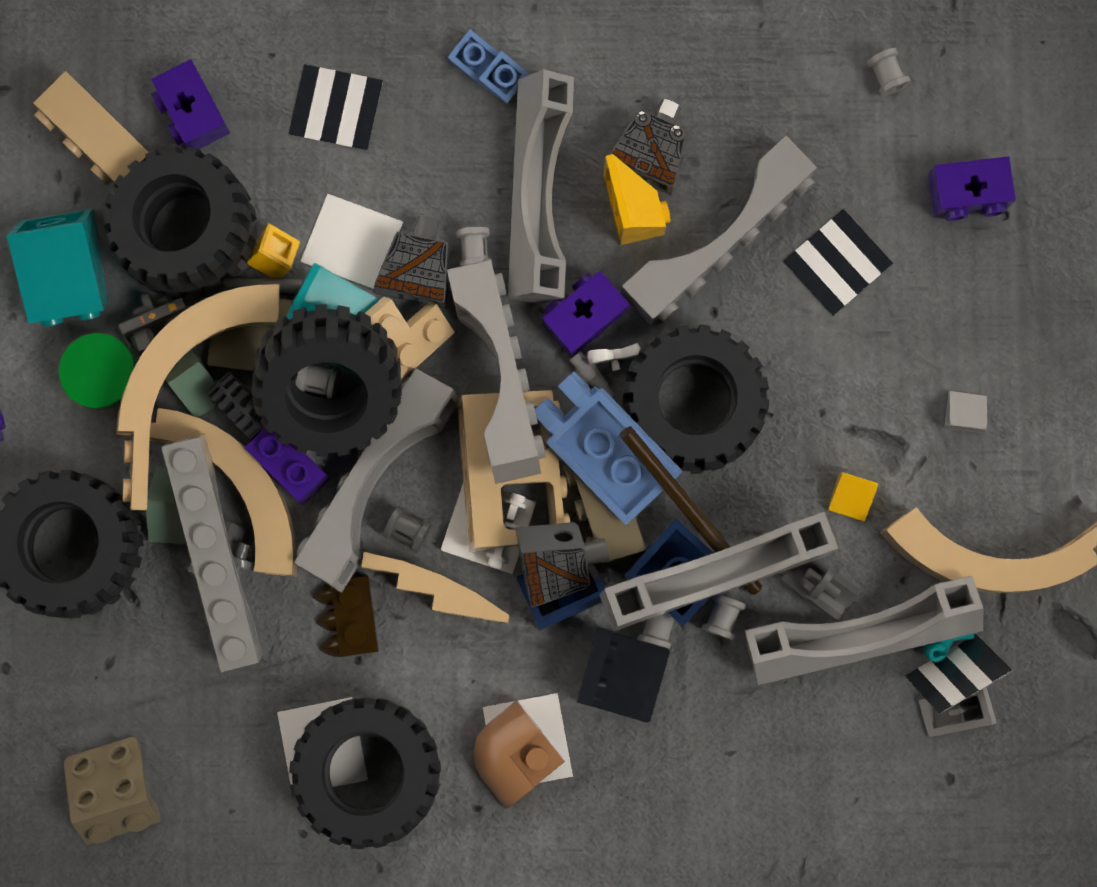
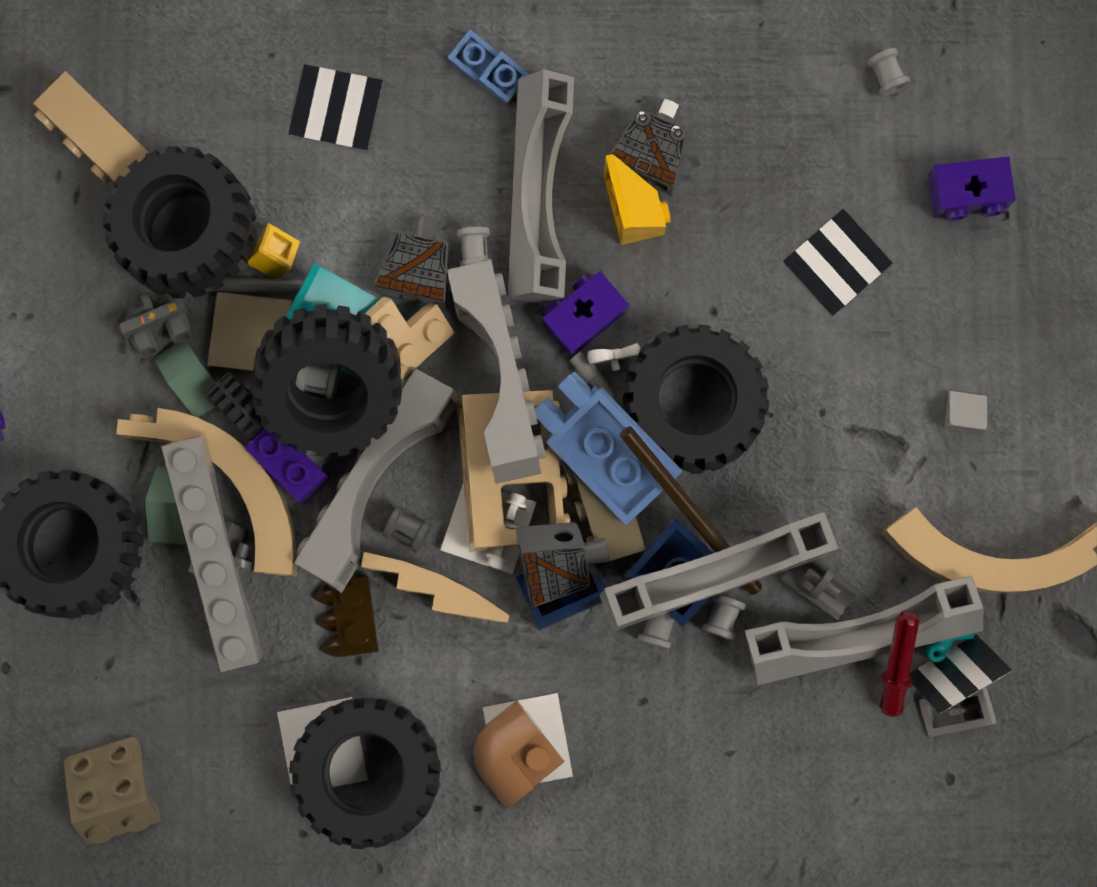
(59, 267): teal slope -> none
(96, 370): green piece -> none
(176, 89): dark purple brick -> none
(219, 313): tan arch -> none
(350, 240): white sticker -> none
(623, 675): black bracket -> none
(663, 282): light grey arch -> none
(852, 496): yellow slope -> none
(897, 677): none -> dark red axle

